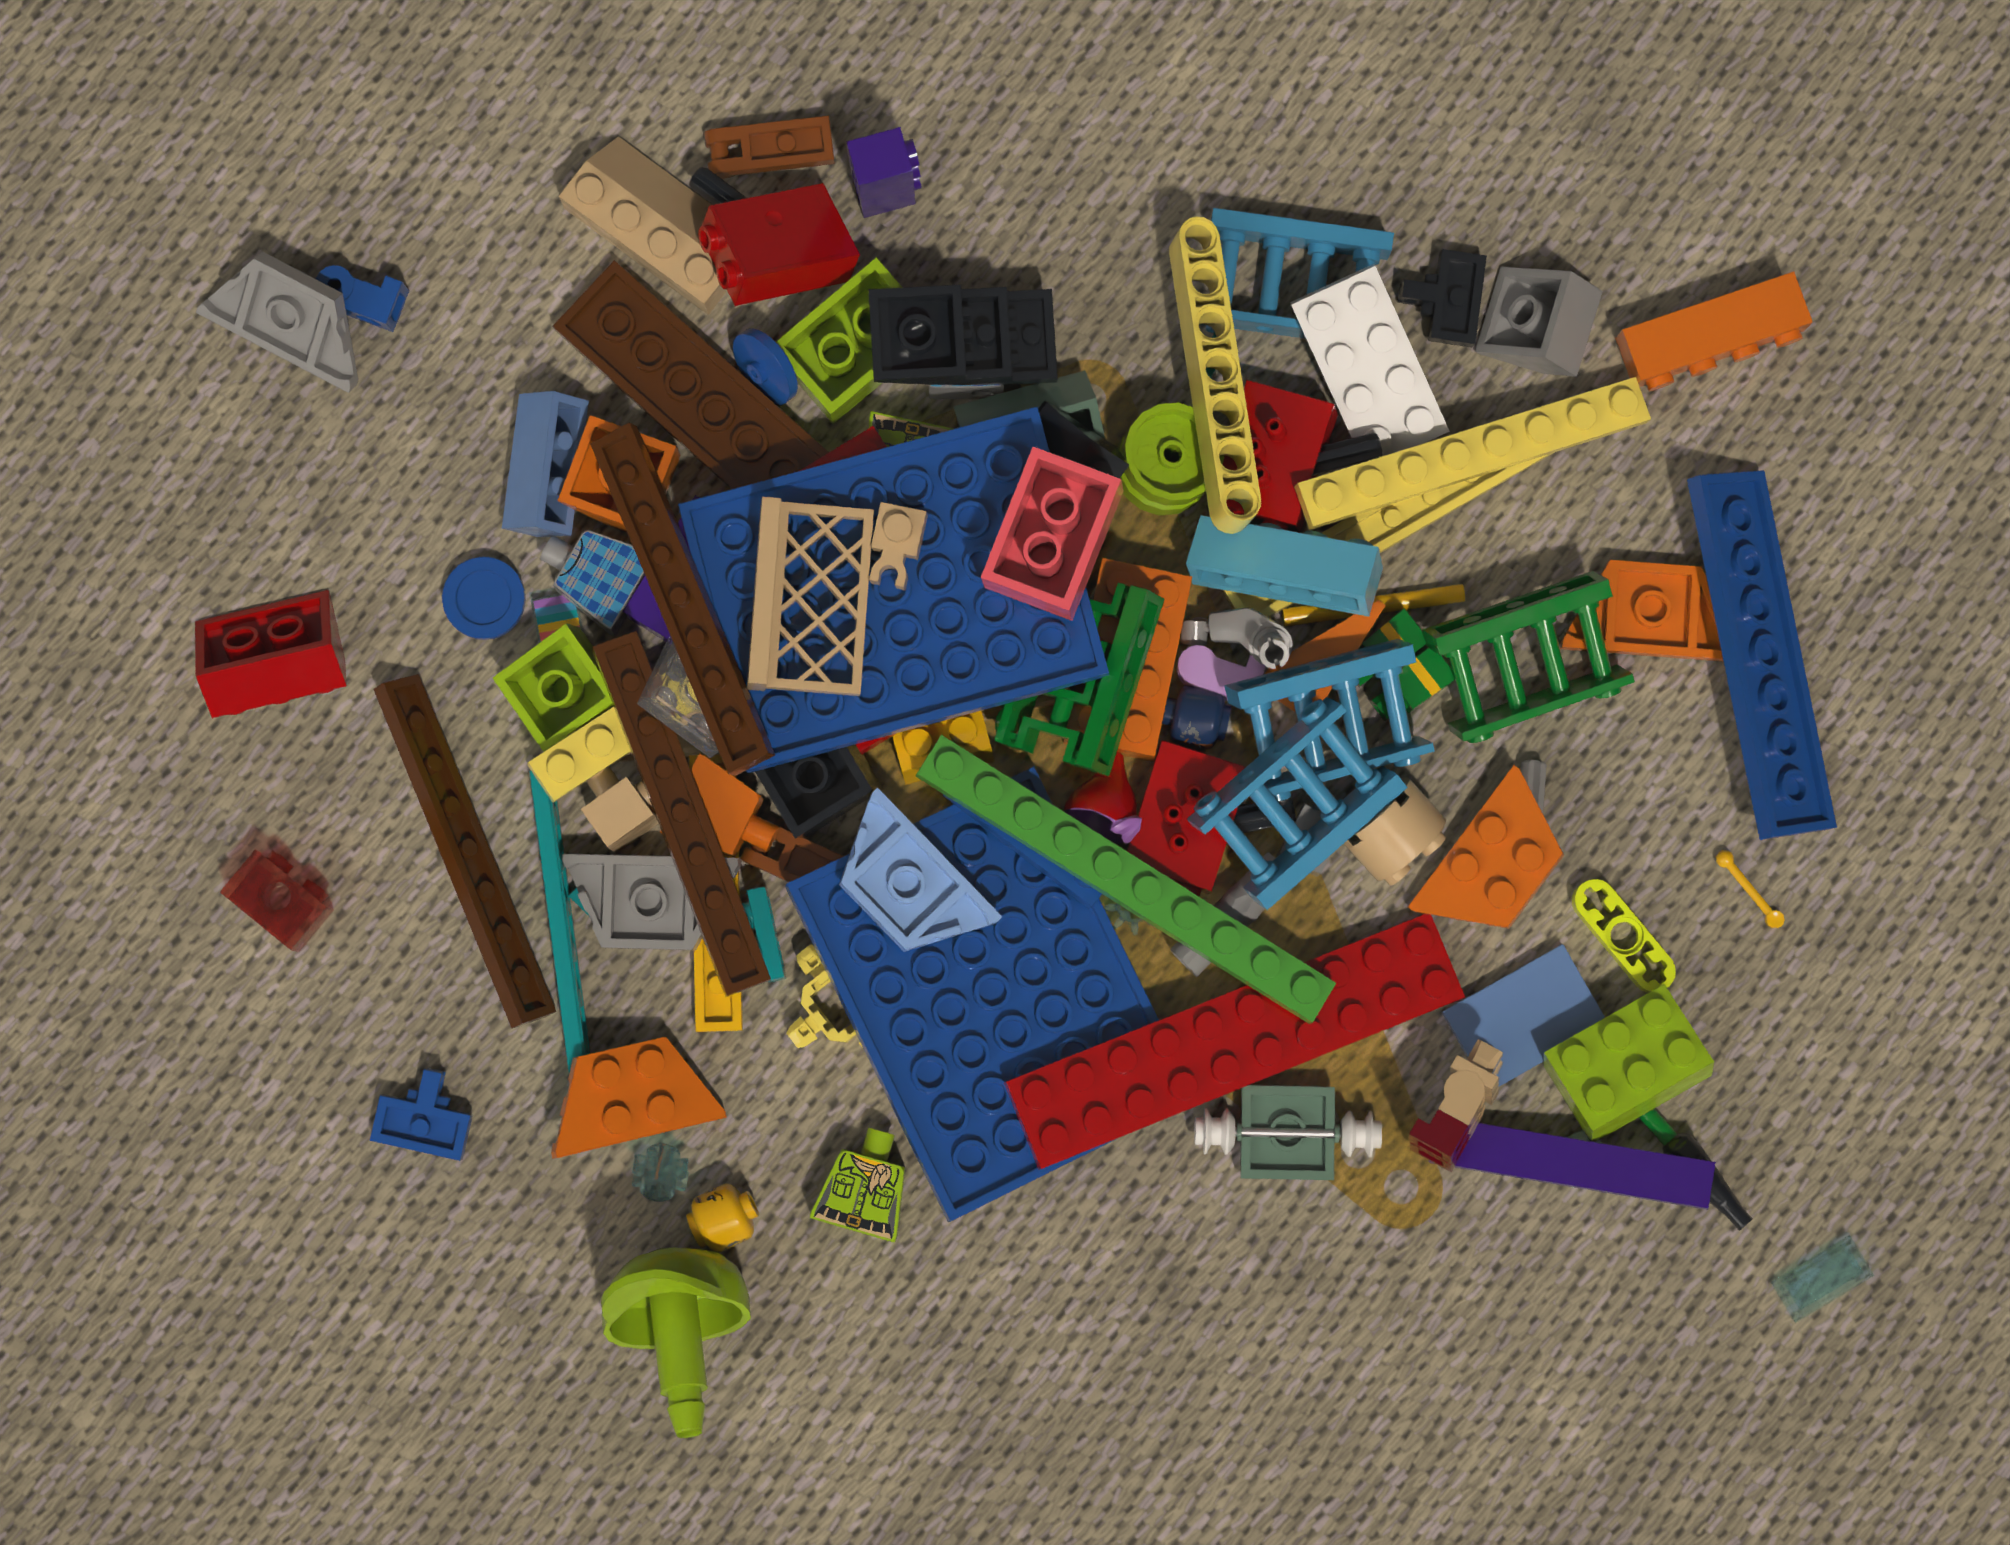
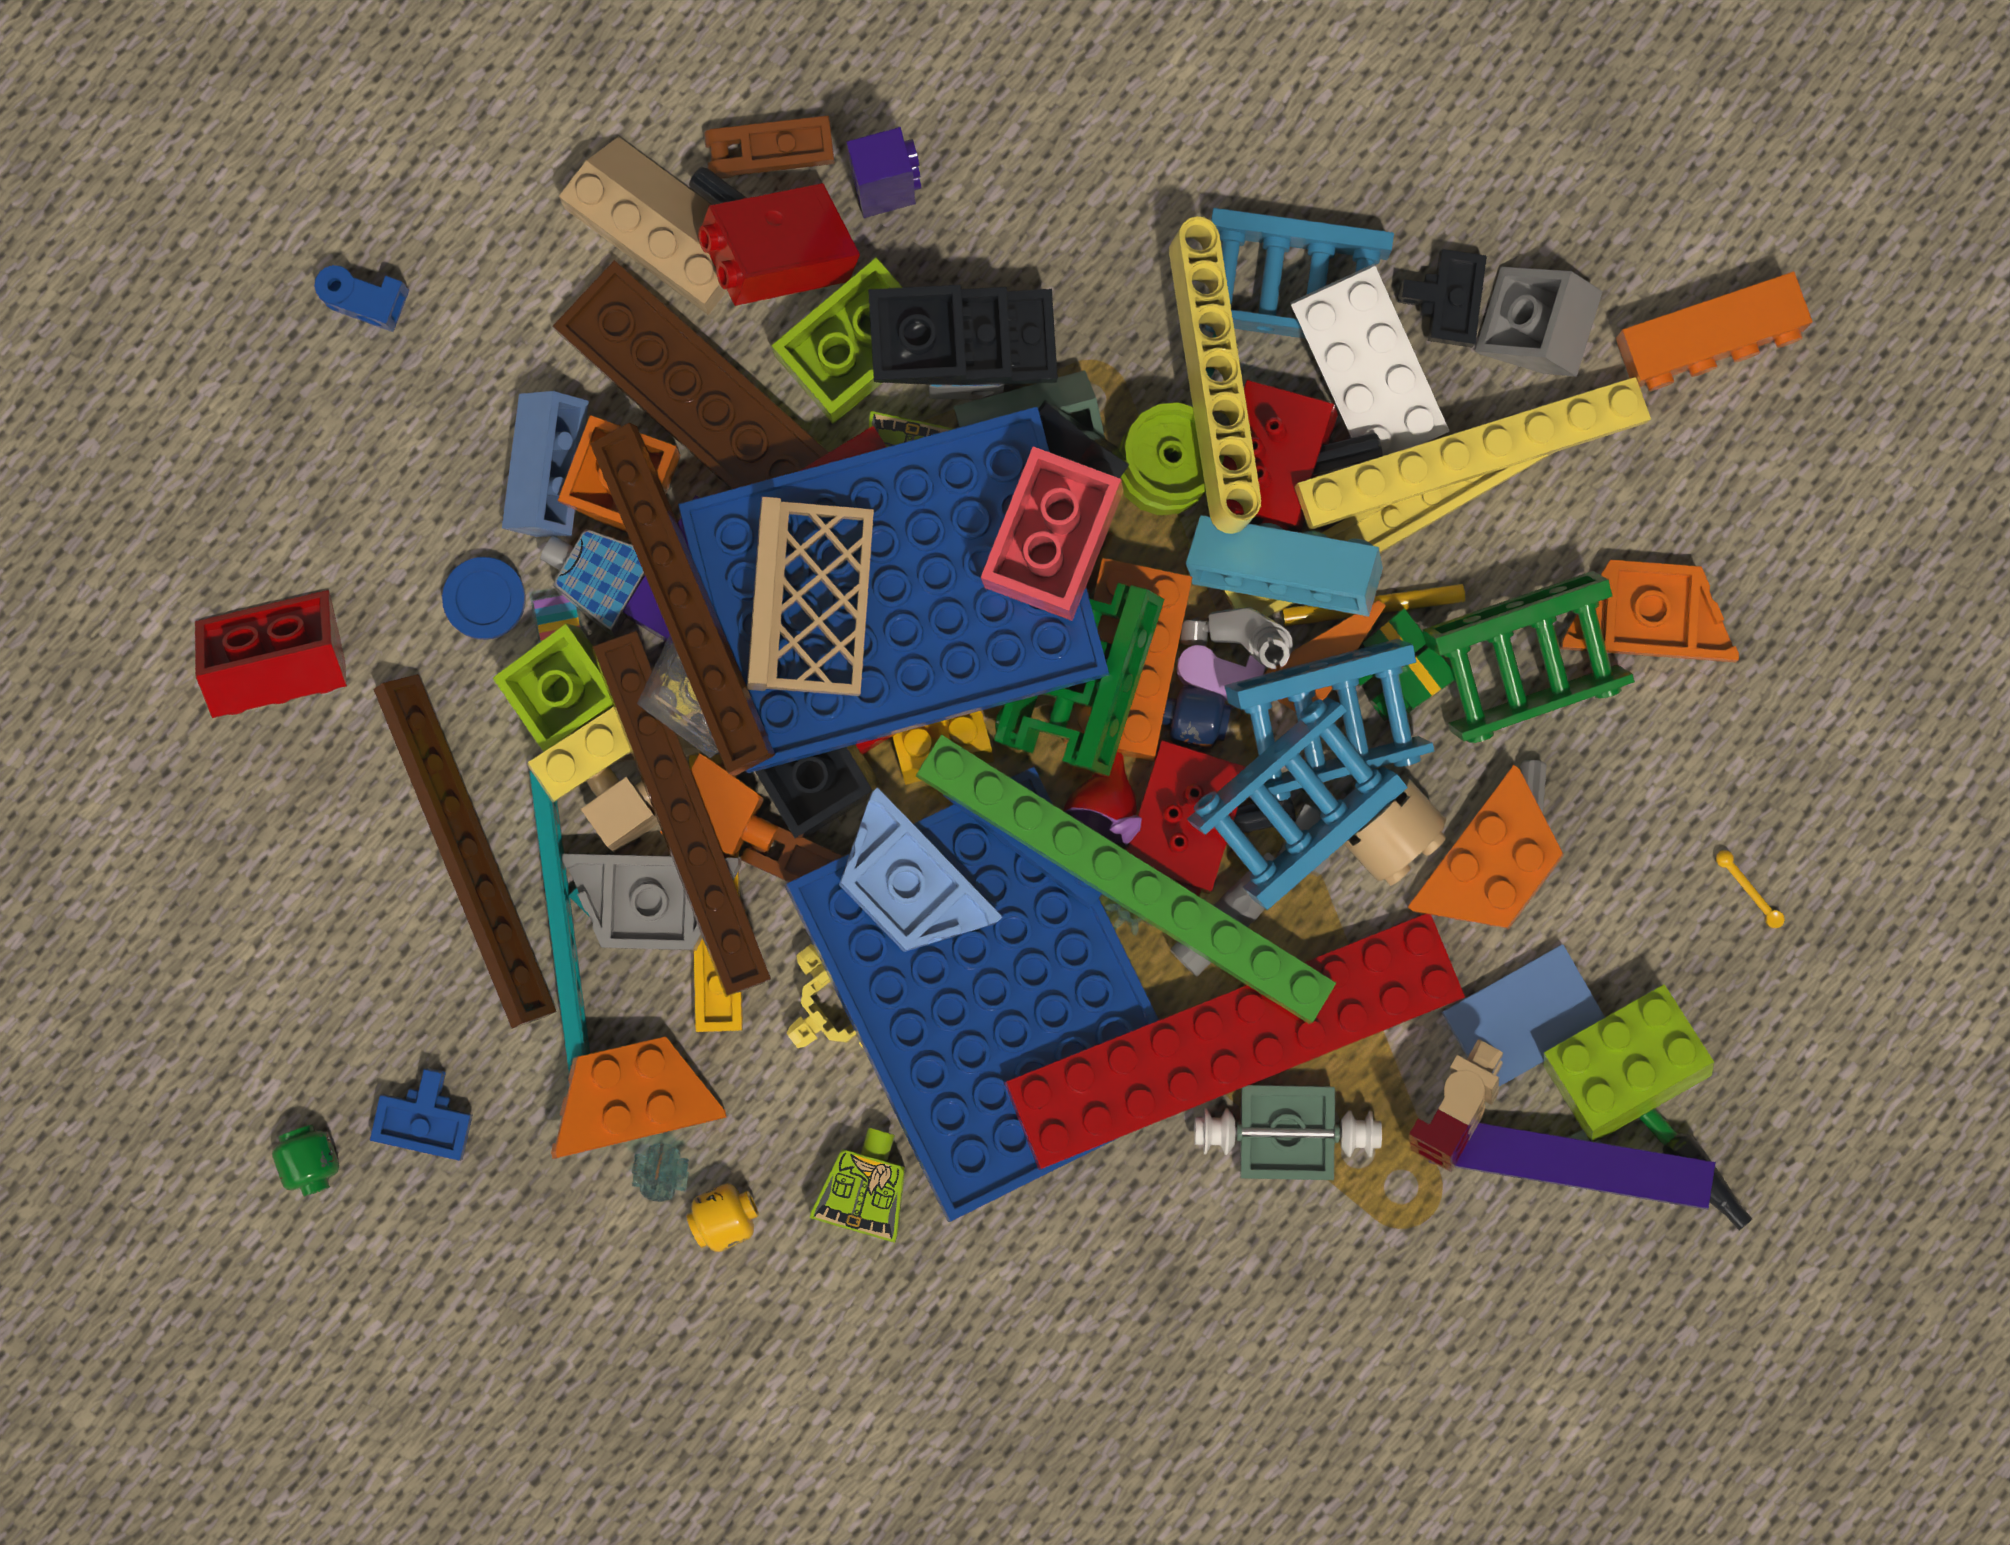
(251, 892): clear red brick -> none
(288, 317): light grey wing -> none
(305, 1160): none -> green head
(672, 1305): lime piece -> none
(761, 918): teal plate -> none
(765, 365): blue piece -> none
(897, 537): tan plate -> none
(1609, 902): neon yellow beam -> none
(1761, 654): blue plate -> none
(1822, 1278): clear light blue tile -> none

